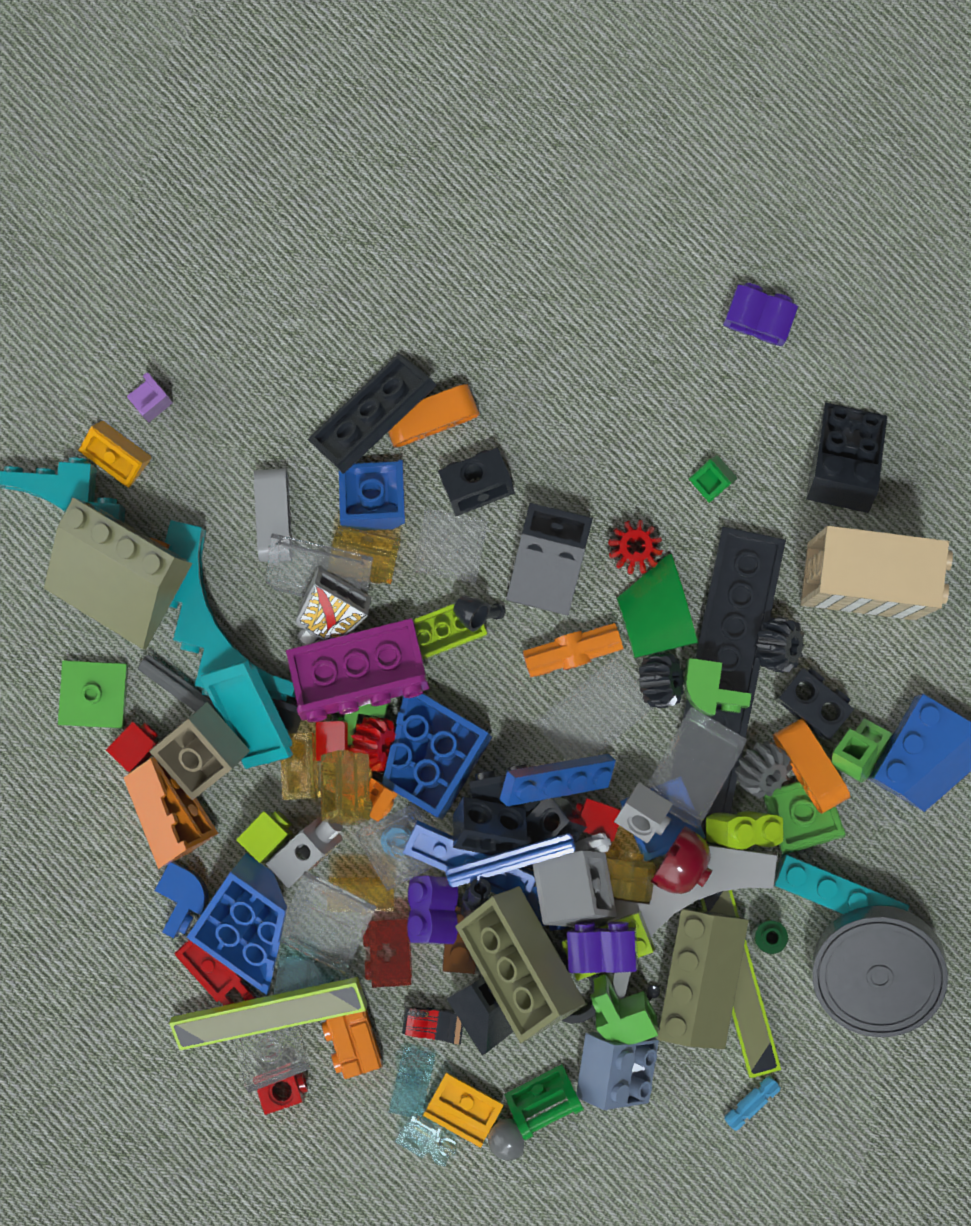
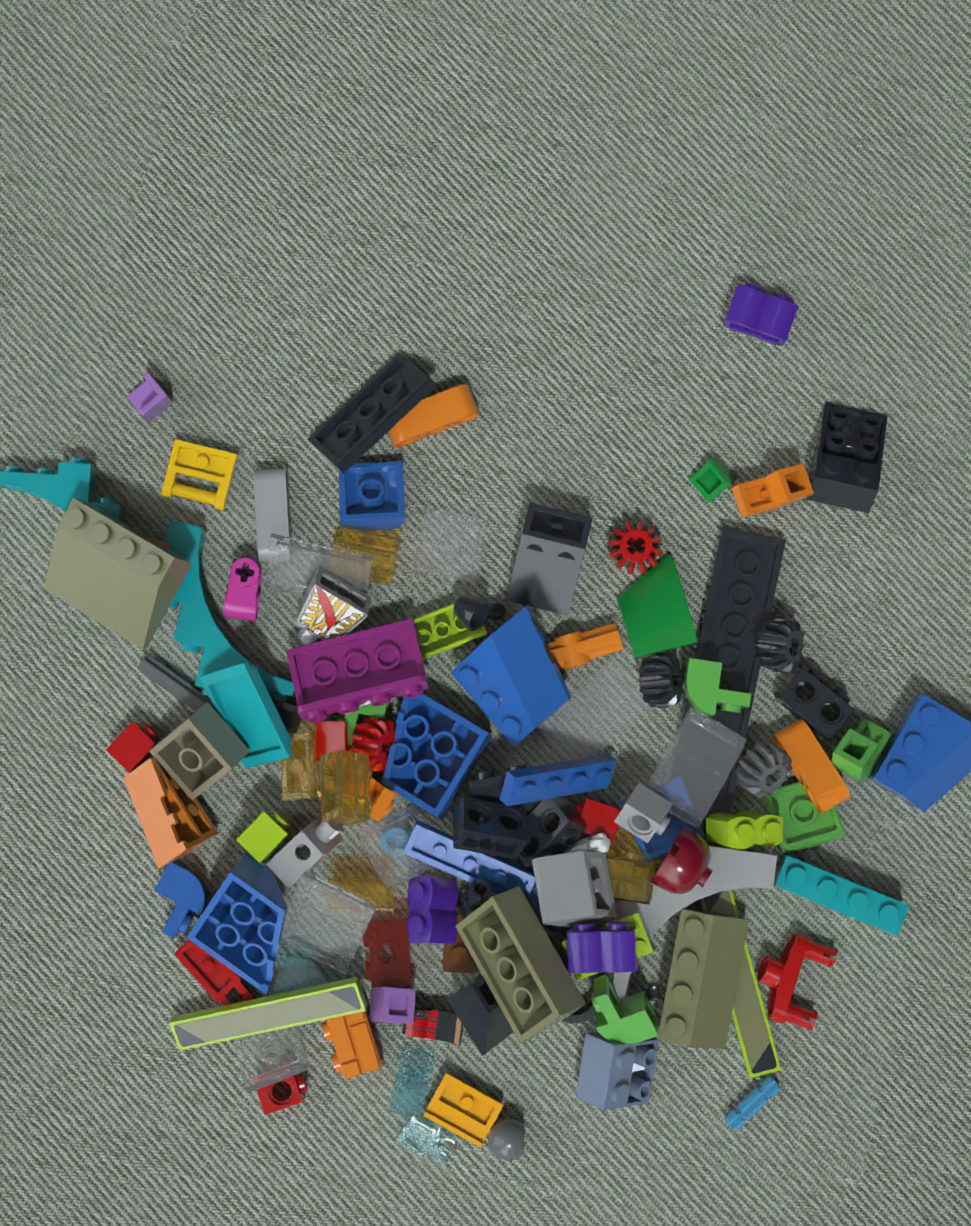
(93, 694): bright green plate -> none
(114, 453): light orange slope -> none
(202, 464): none -> yellow plate
(243, 597): none -> dark pink piece
(392, 1005): none -> medium lavender brick
(468, 495): black brick -> none
(510, 860): axle -> none
(514, 678): none -> blue wedge
(540, 1094): green plate -> none
(759, 936): dark green brick -> none
(773, 491): none -> orange brick
(782, 976): none -> red connector
(876, 573): tan brick -> none
(879, 971): brick -> none

